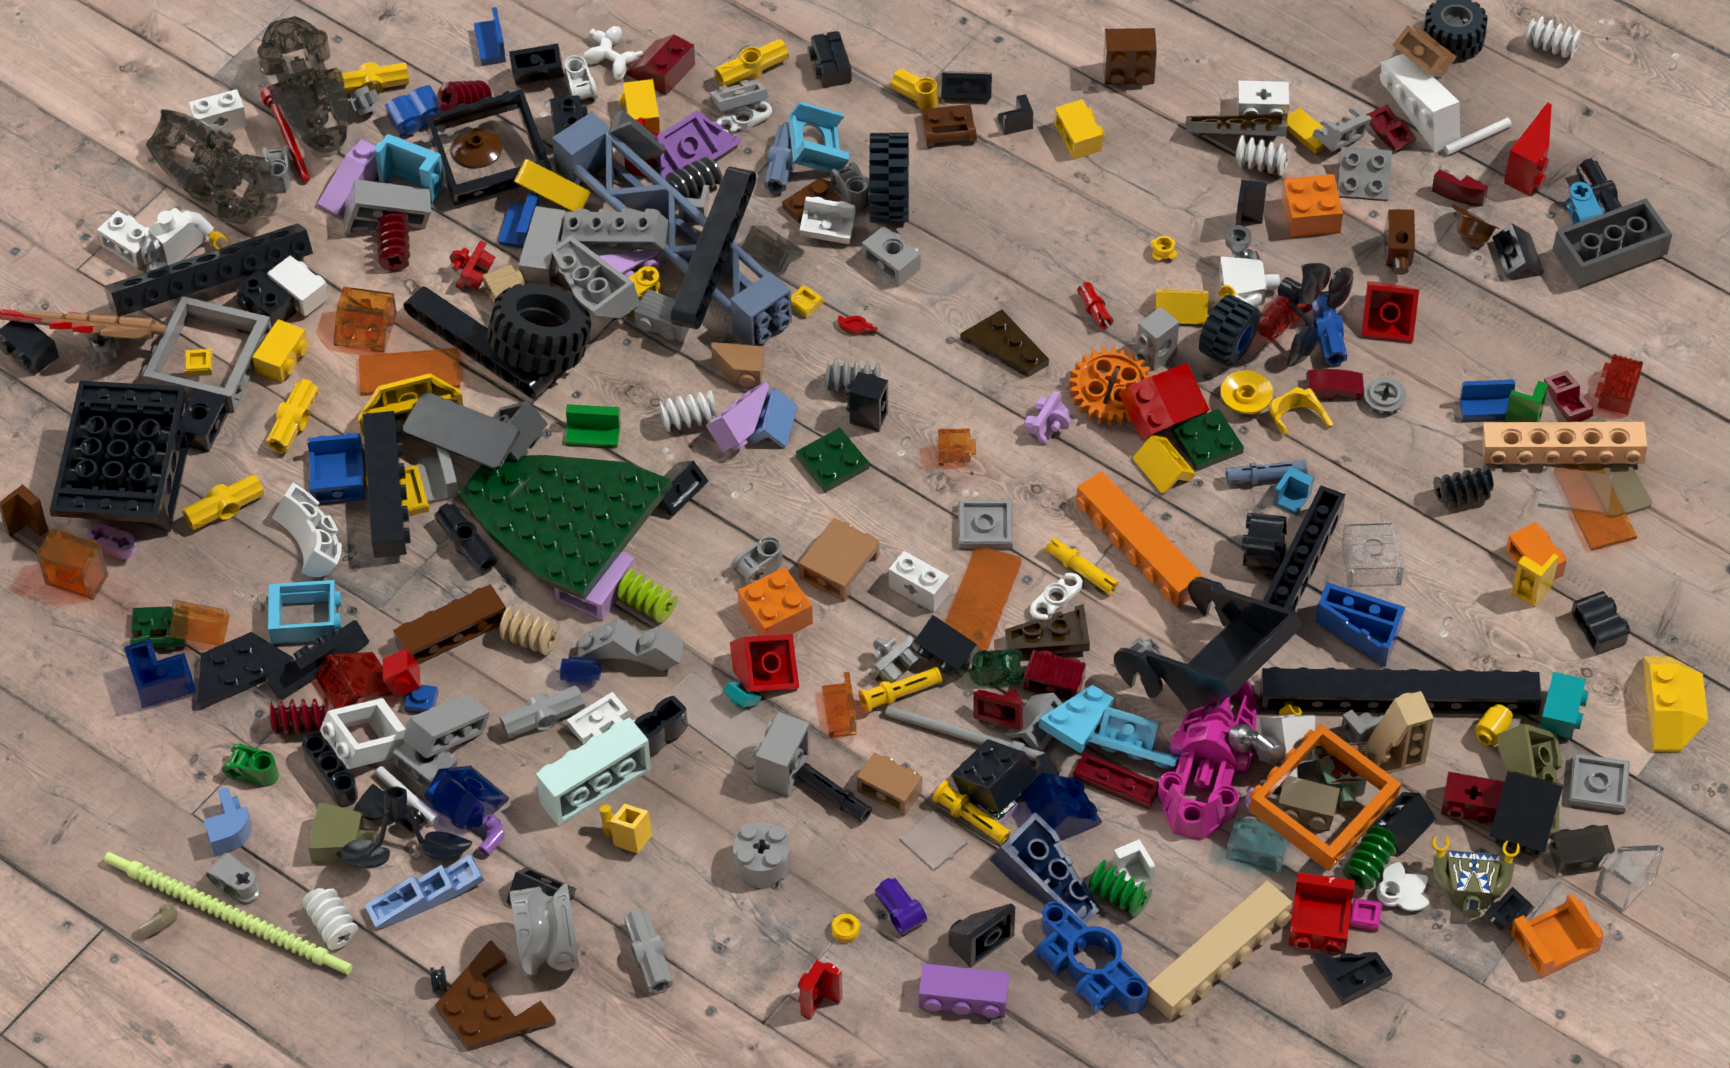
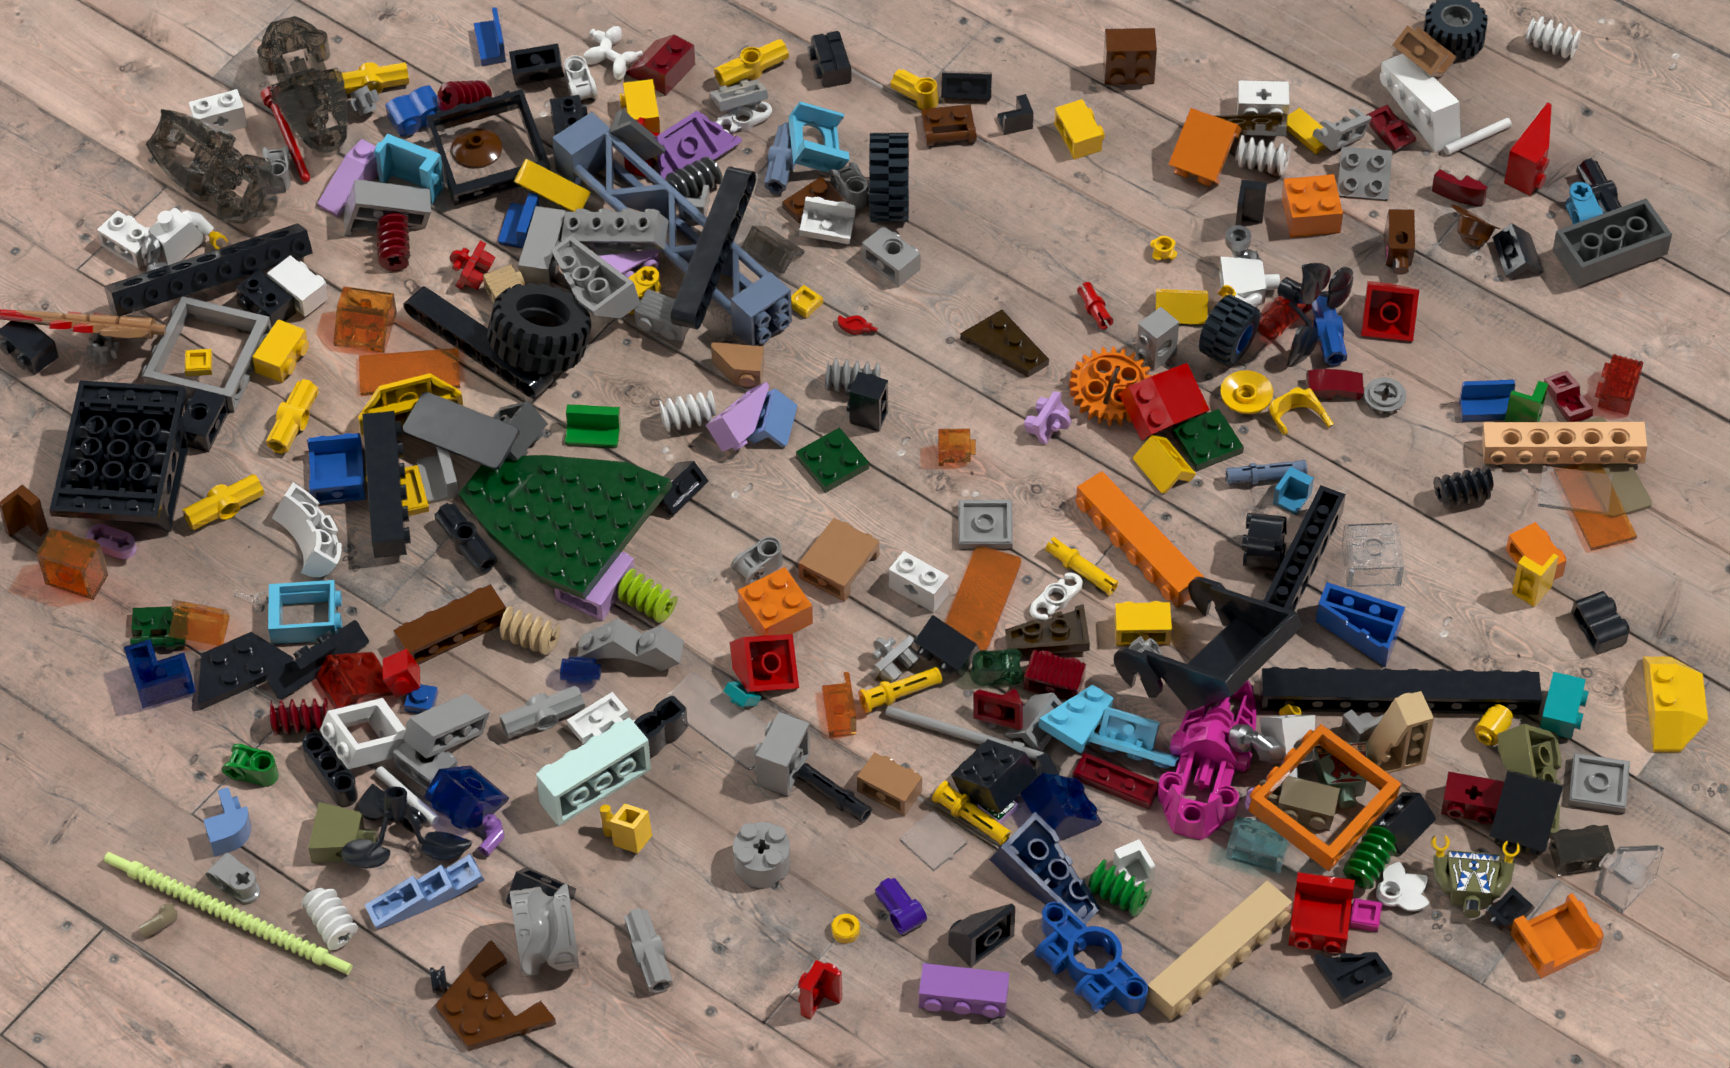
(1143, 620): none -> yellow brick
(1203, 147): none -> orange panel

